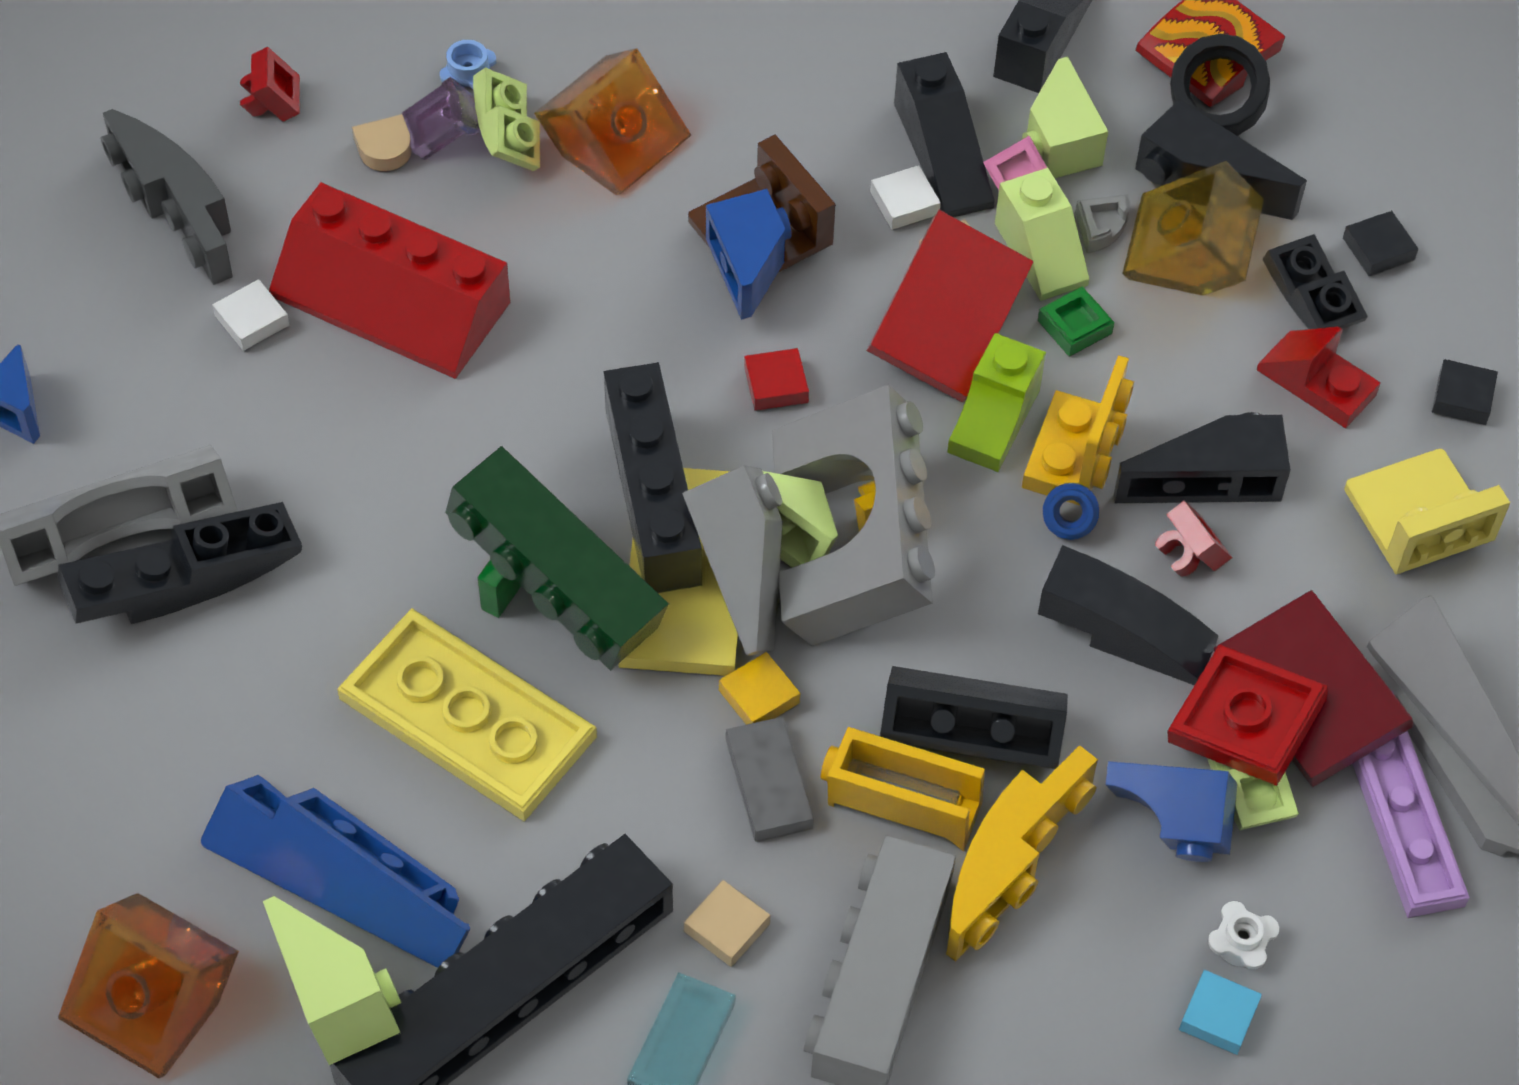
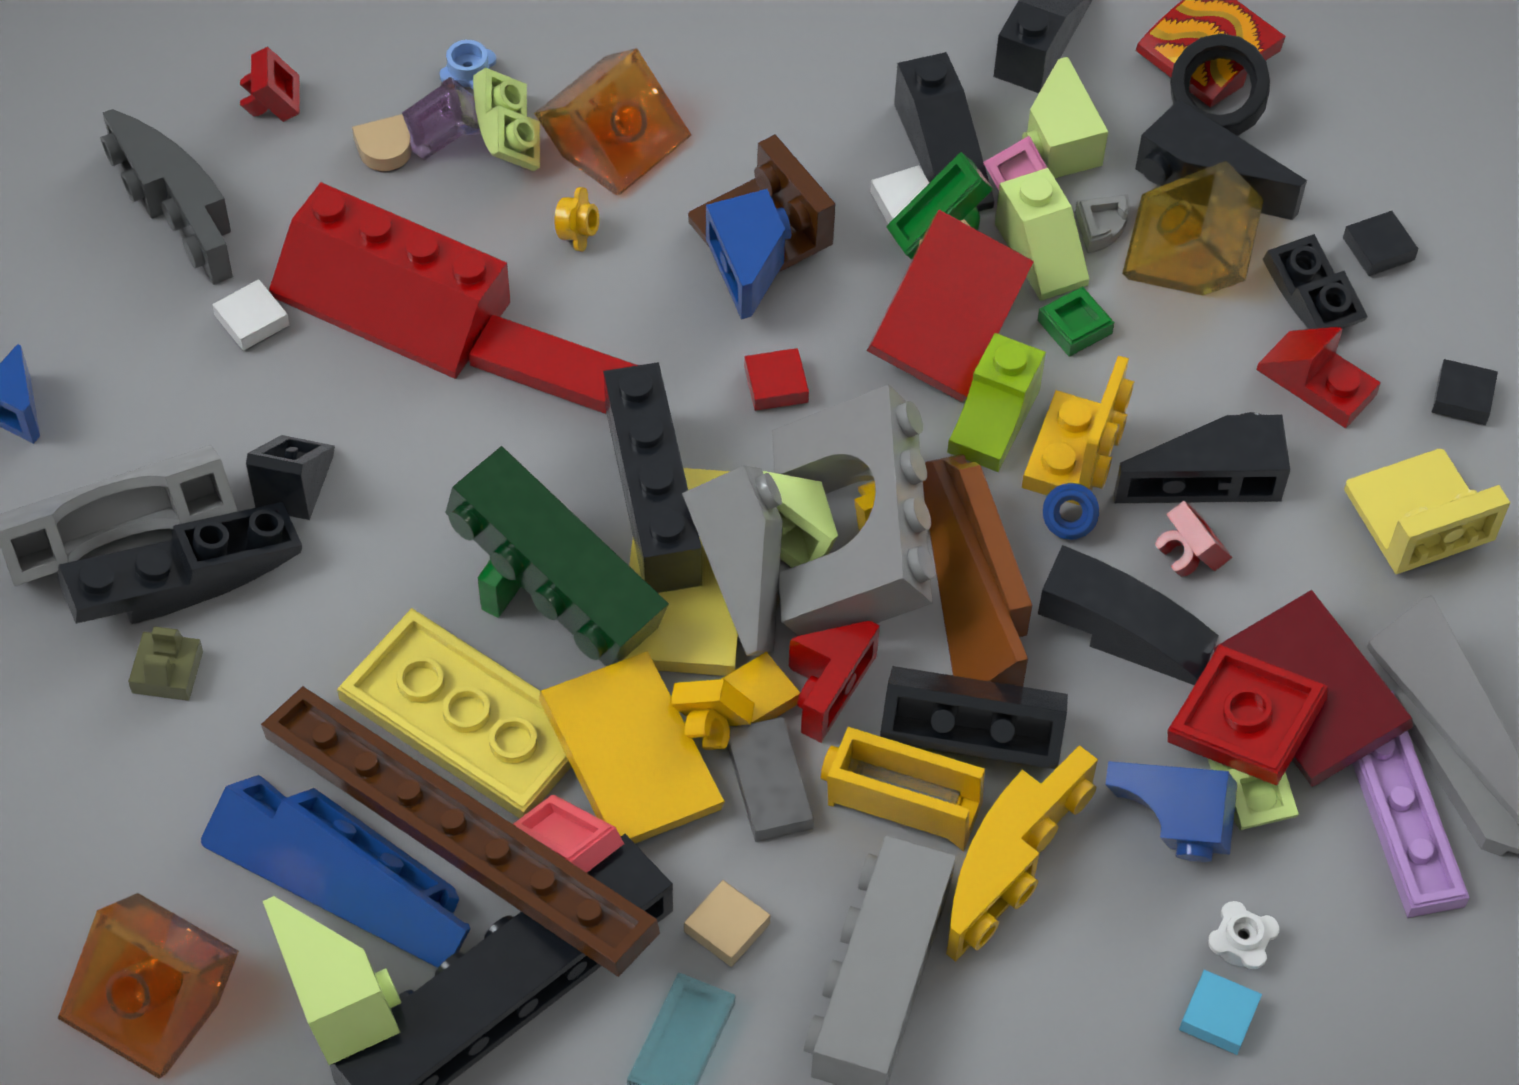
(165, 664): none -> olive tile
(290, 473): none -> black slope
(463, 831): none -> reddish brown plate
(544, 362): none -> red tile
(571, 832): none -> coral tile
(576, 219): none -> yellow plate
(631, 749): none -> yellow tile
(711, 709): none -> yellow tile
(834, 667): none -> red slope
(953, 191): none -> green tile
(976, 574): none -> dark orange wedge

